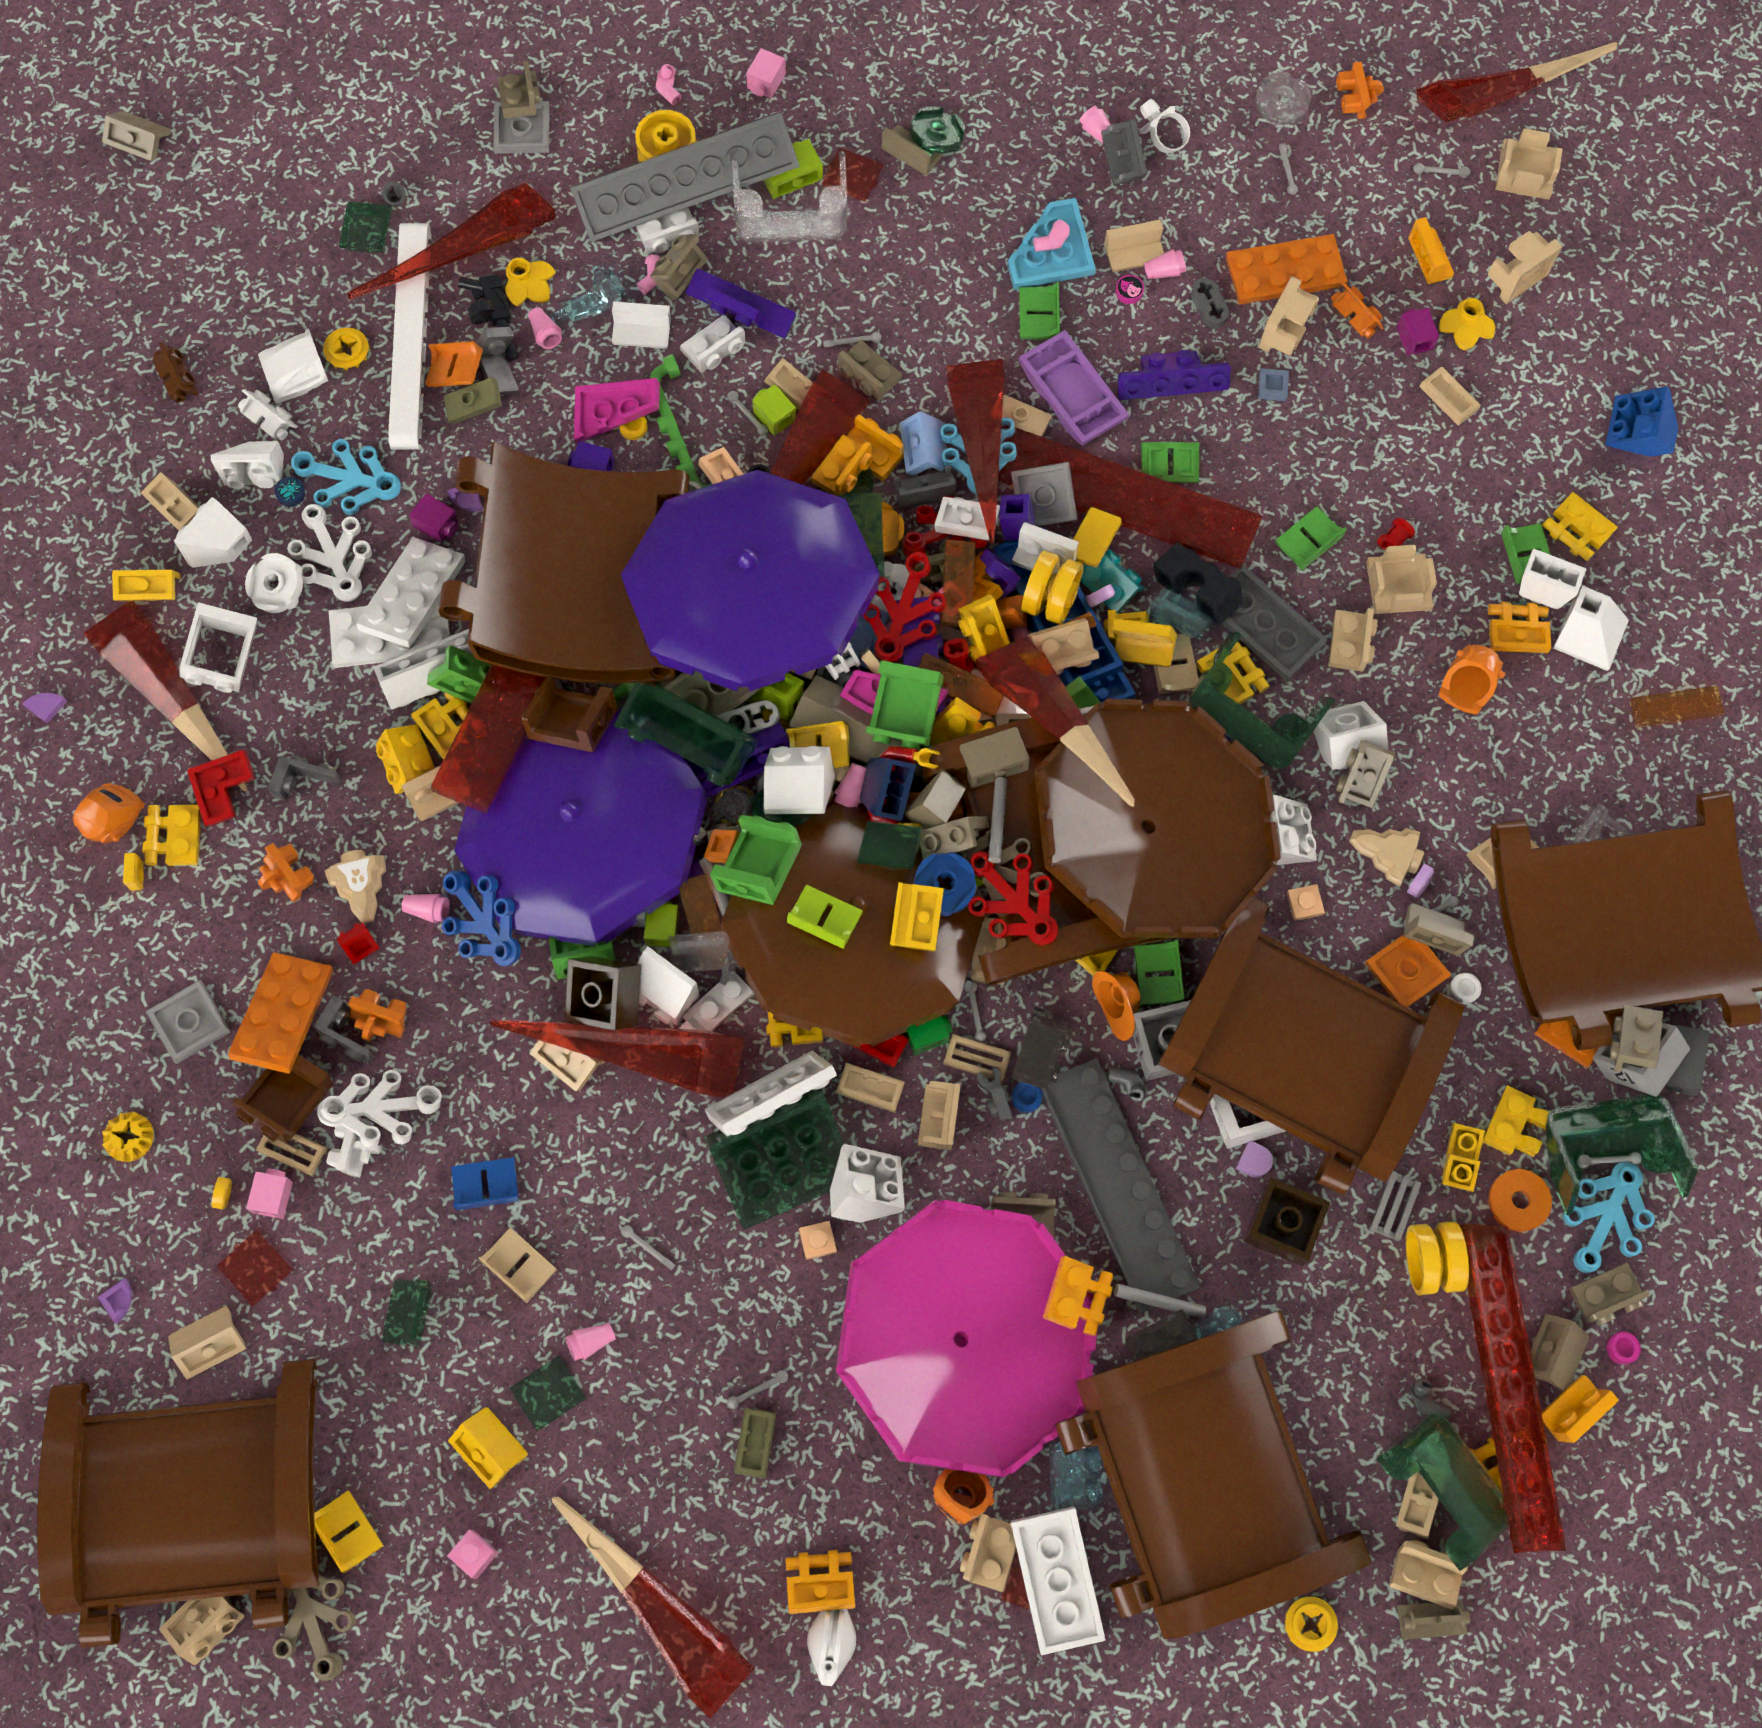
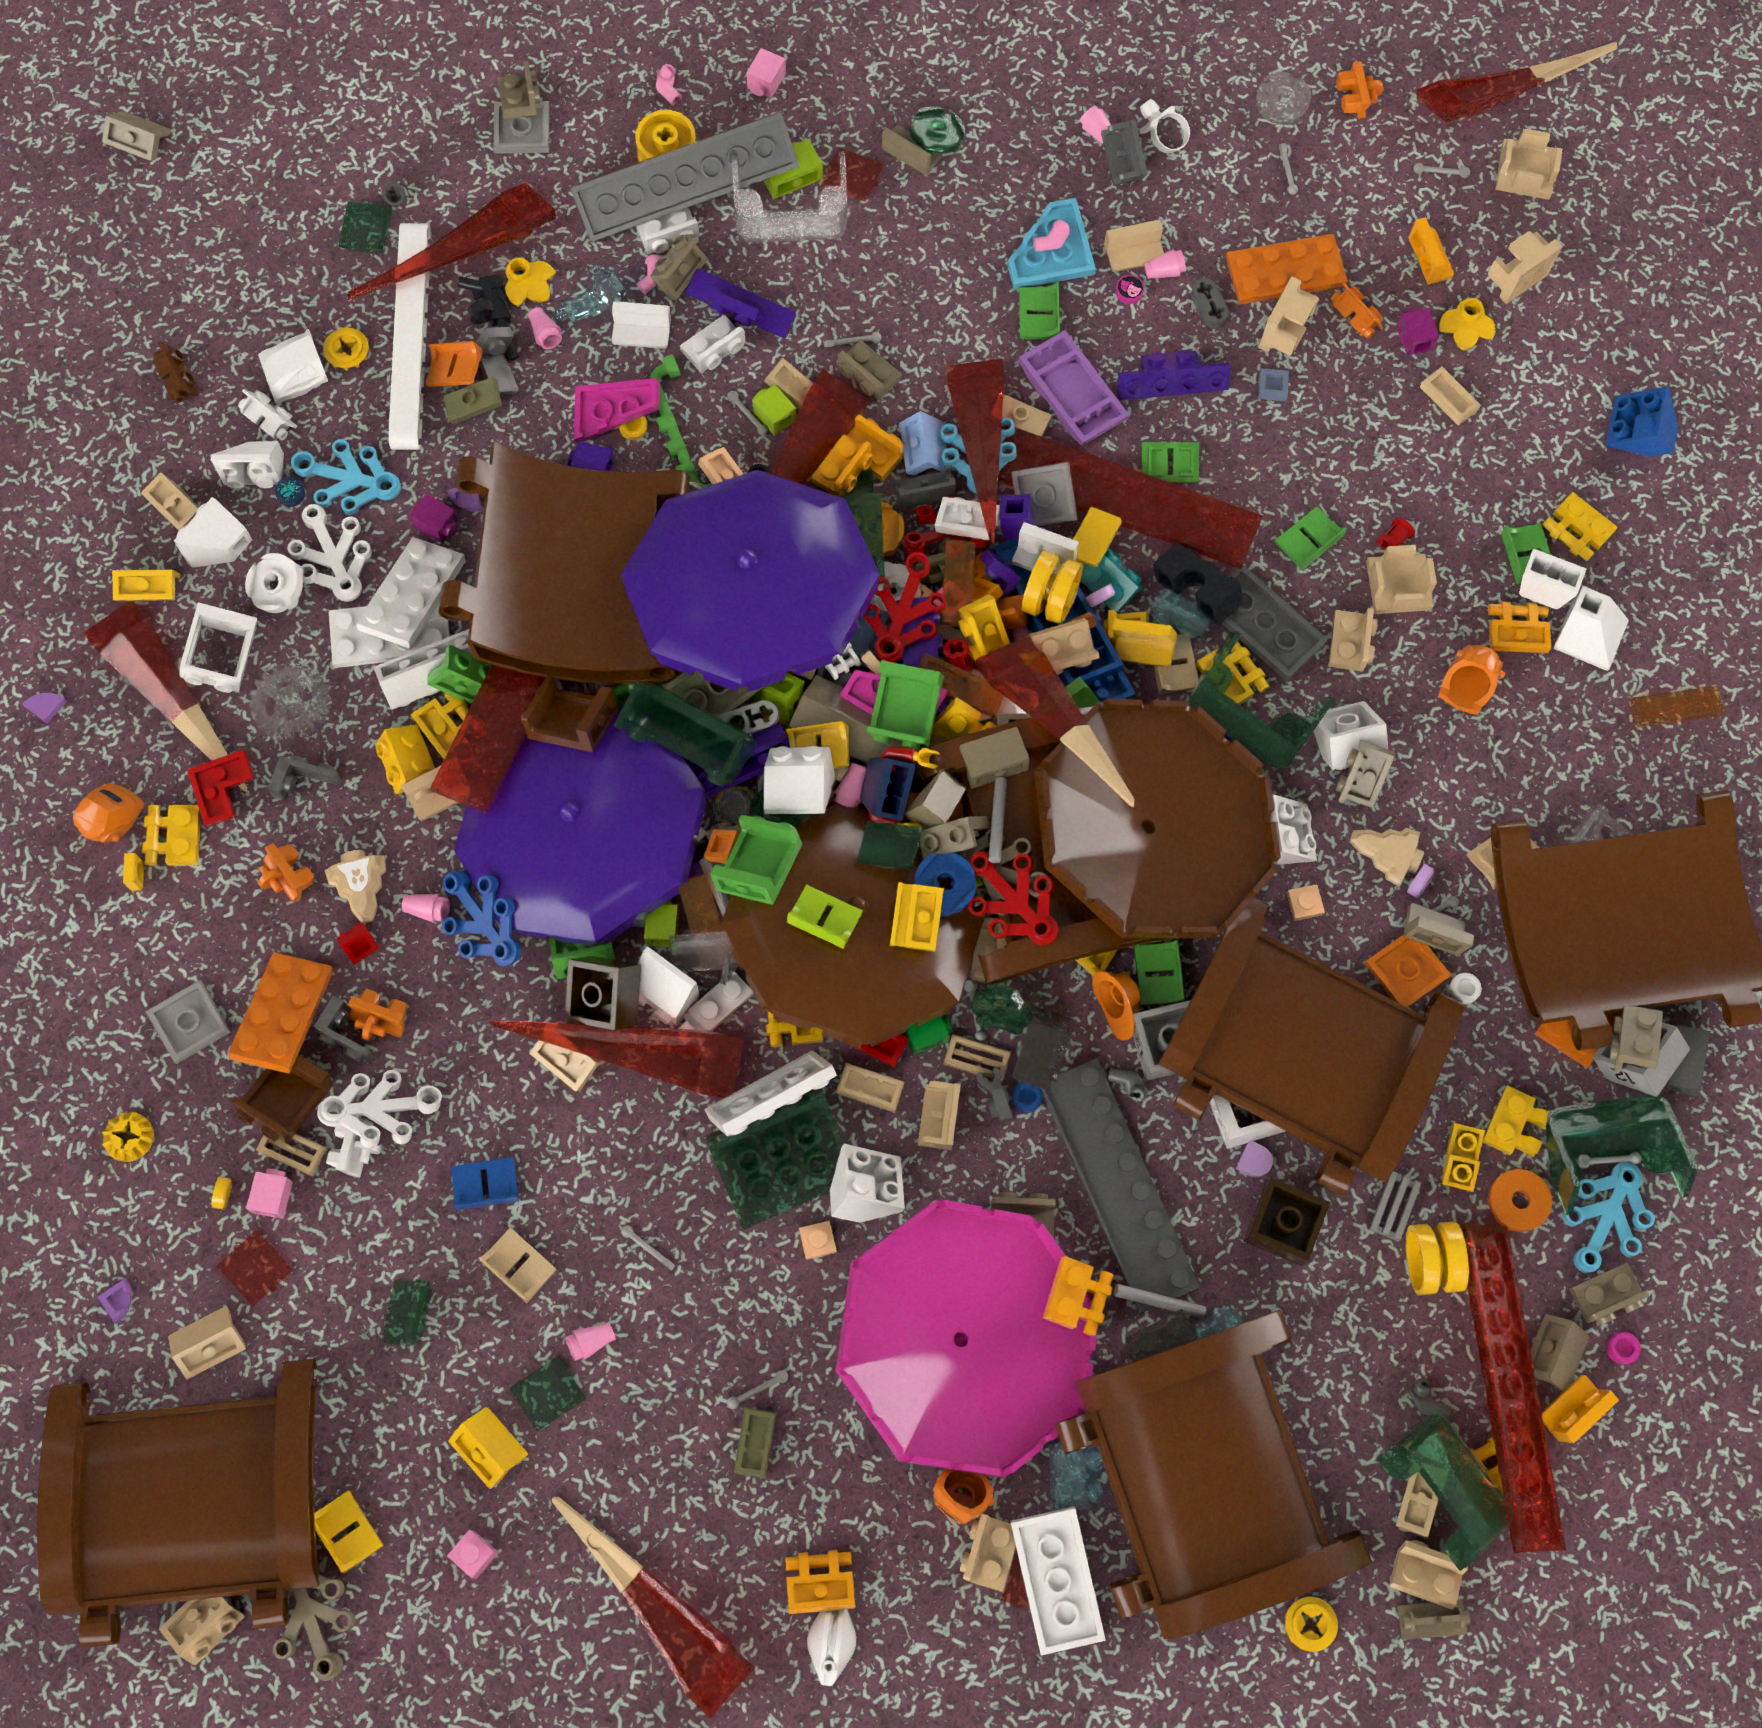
(298, 681): none -> clear gear
(1001, 1008): none -> clear green plate

